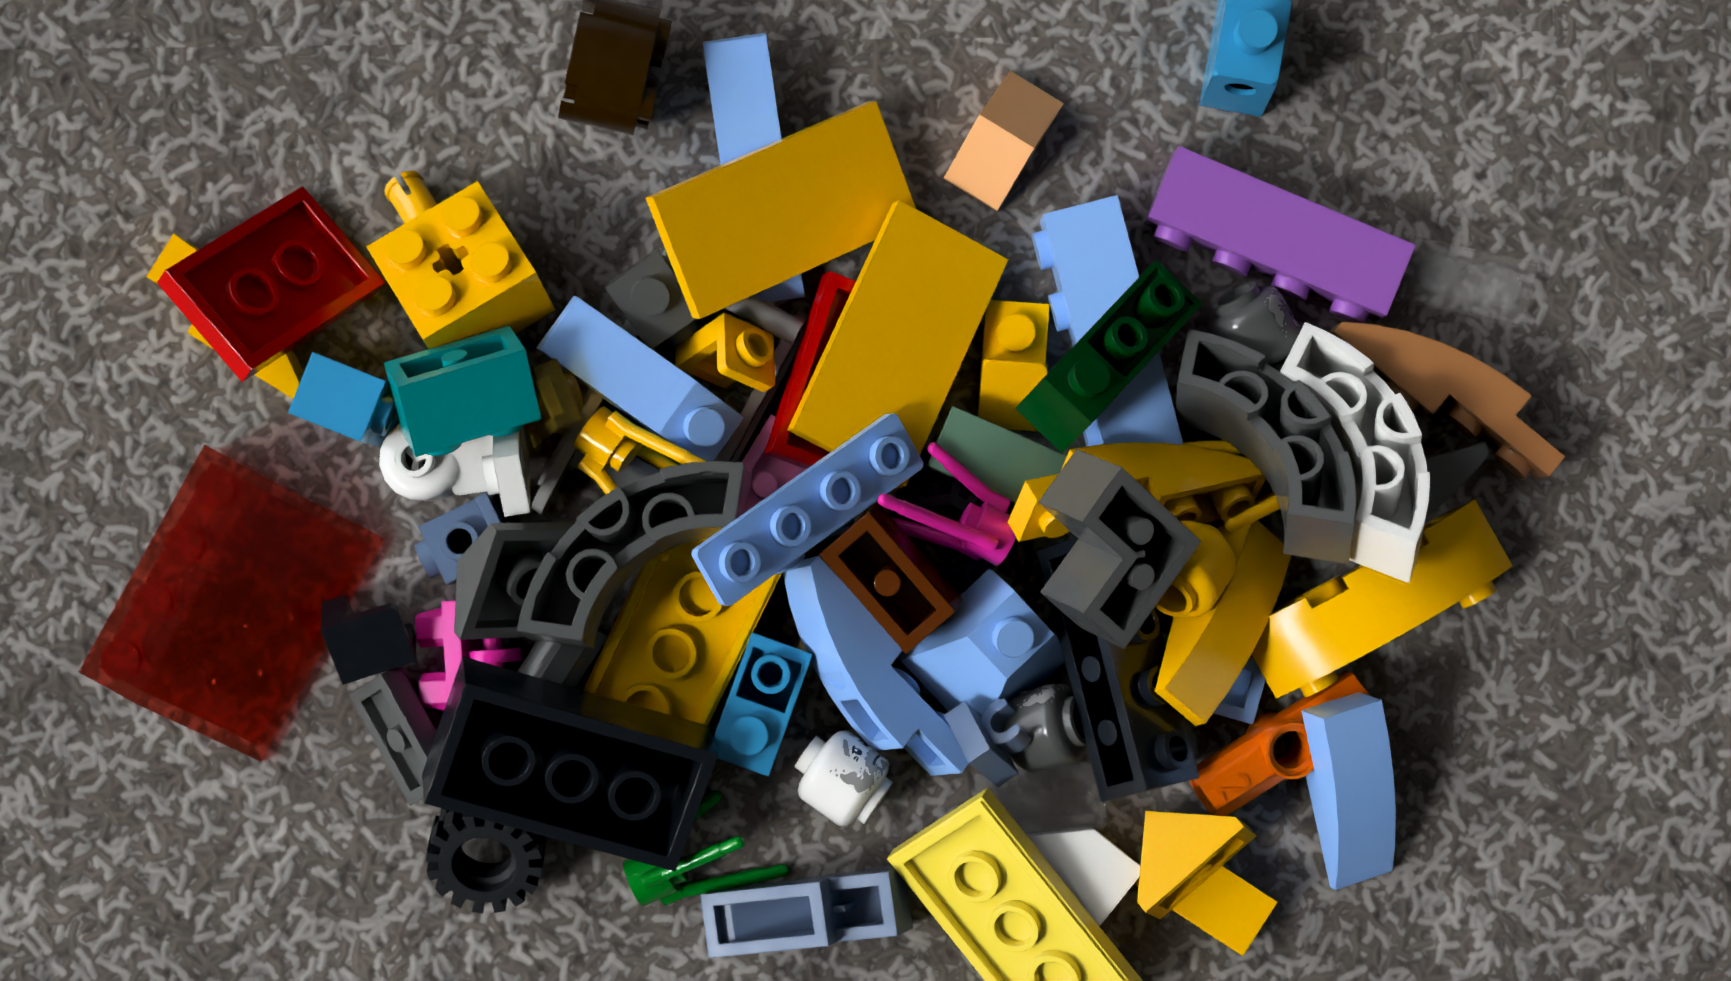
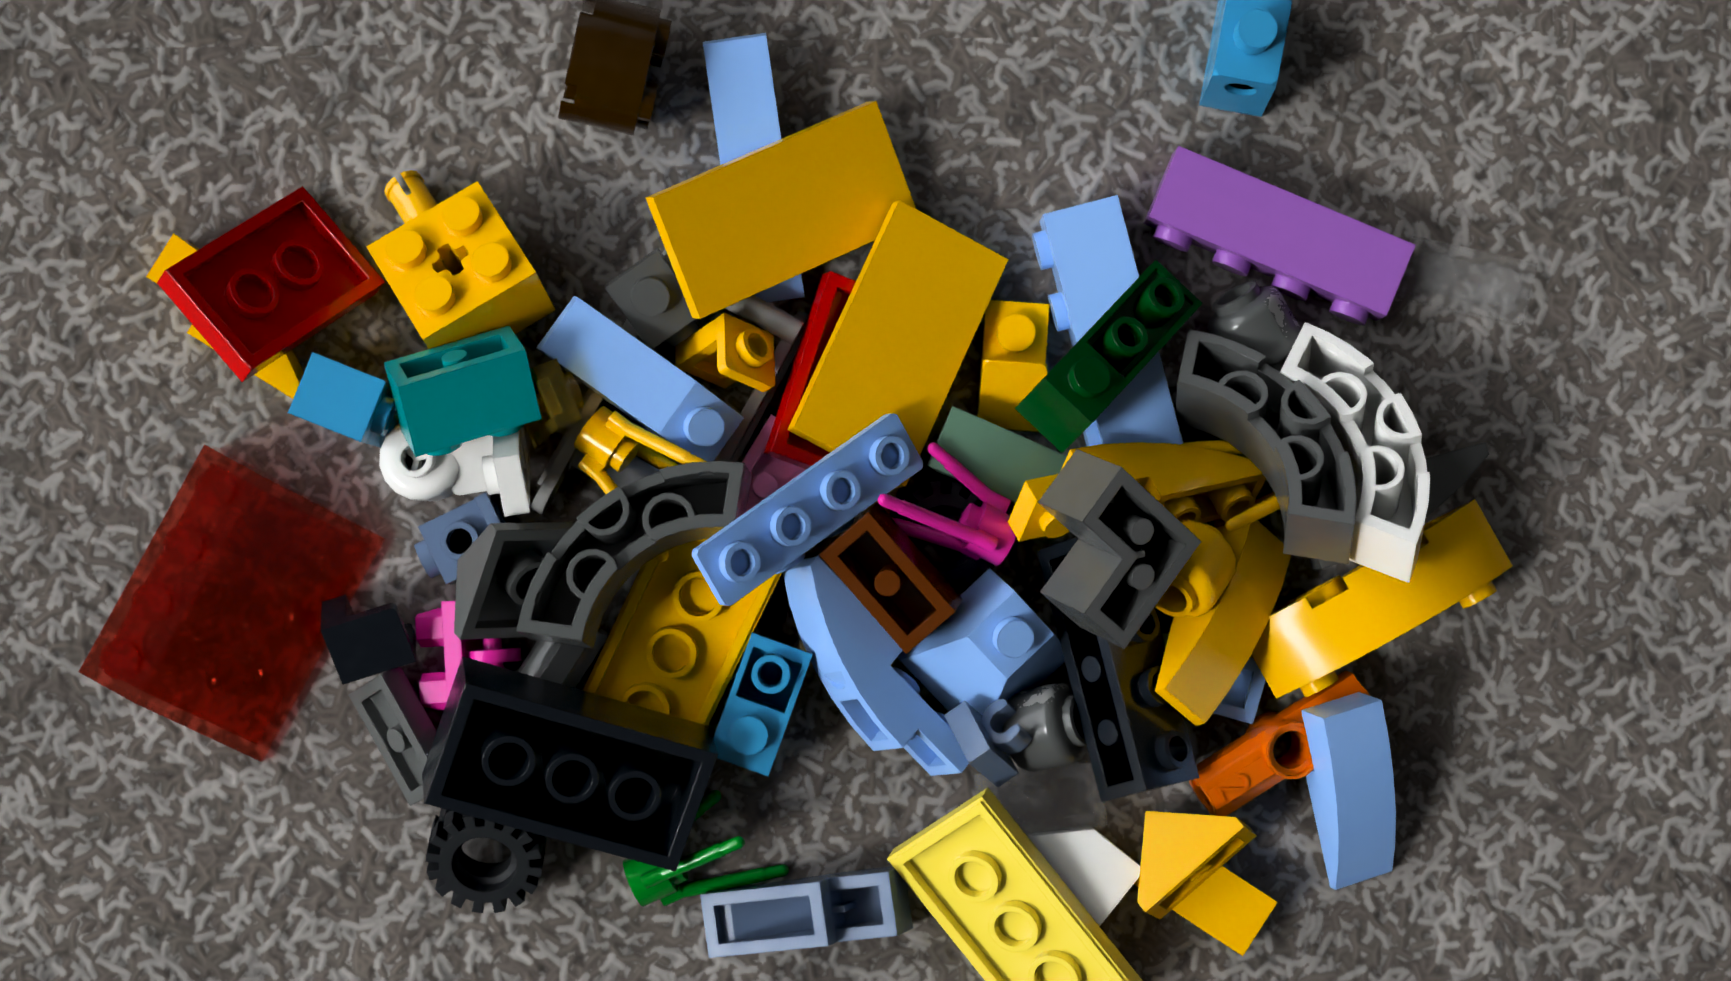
(843, 778): white head -> none
(1003, 140): light nougat slope -> none
(1476, 393): medium nougat slope -> none

